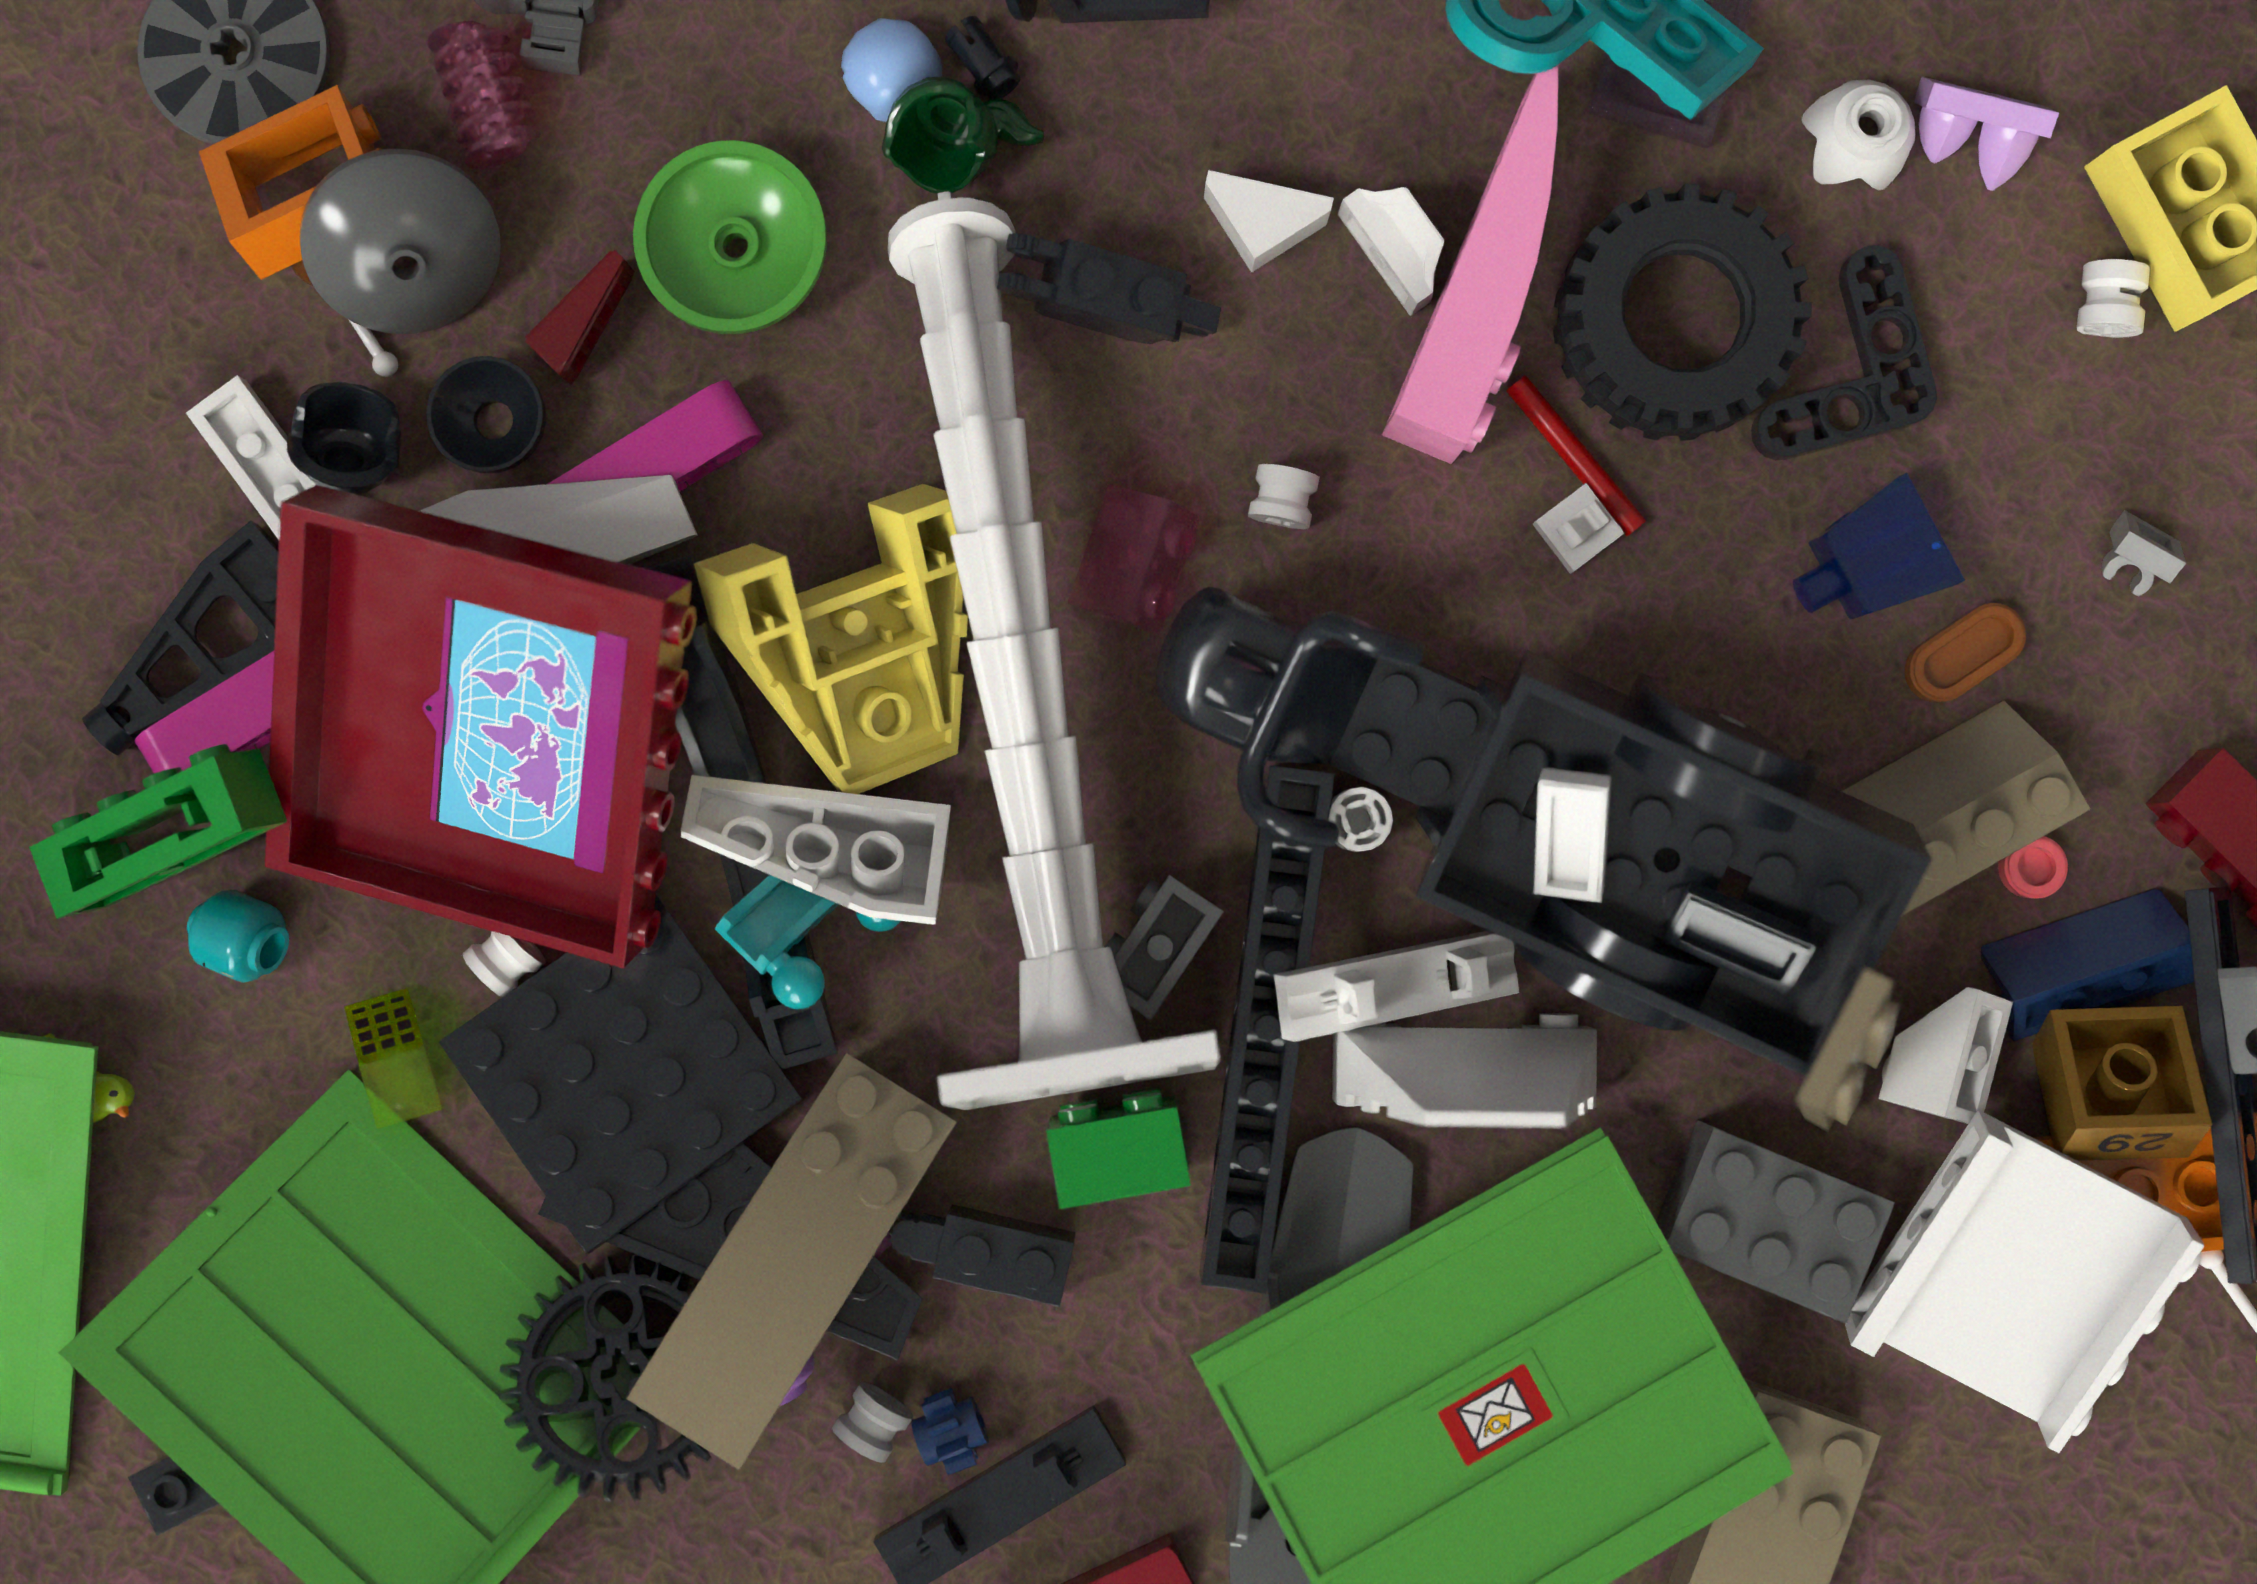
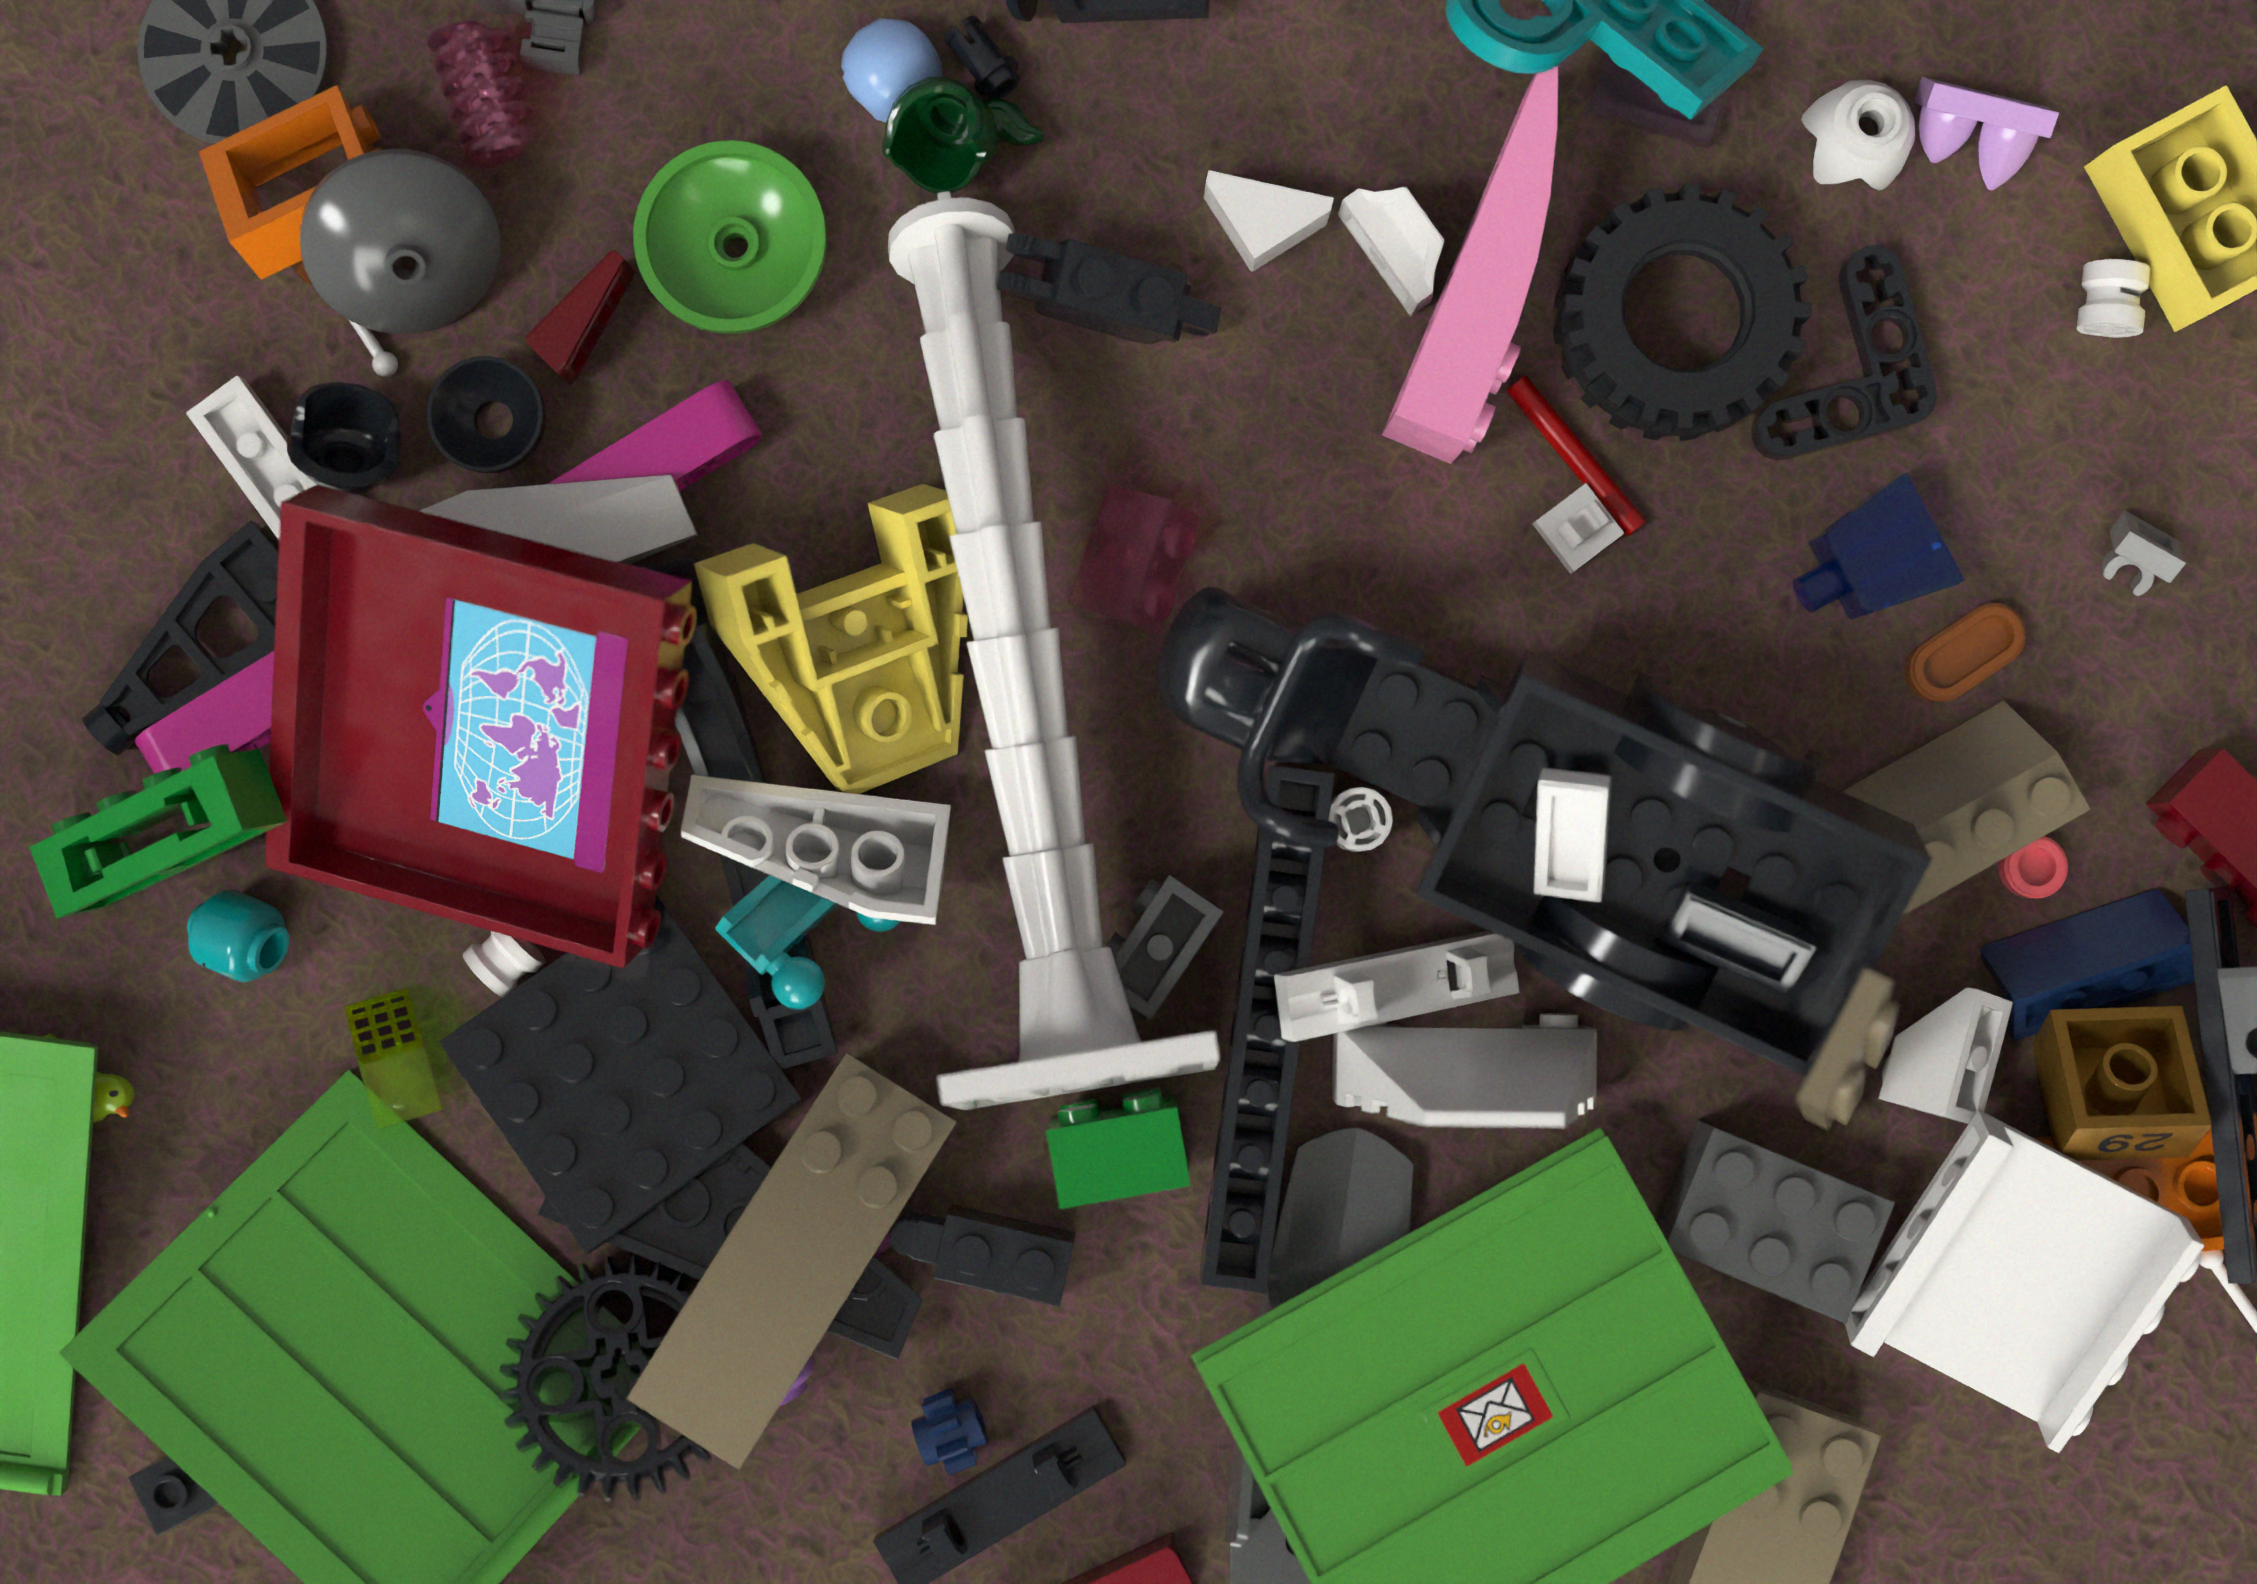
(872, 1422): light grey wheel -> none
(1283, 496): white wheel -> none

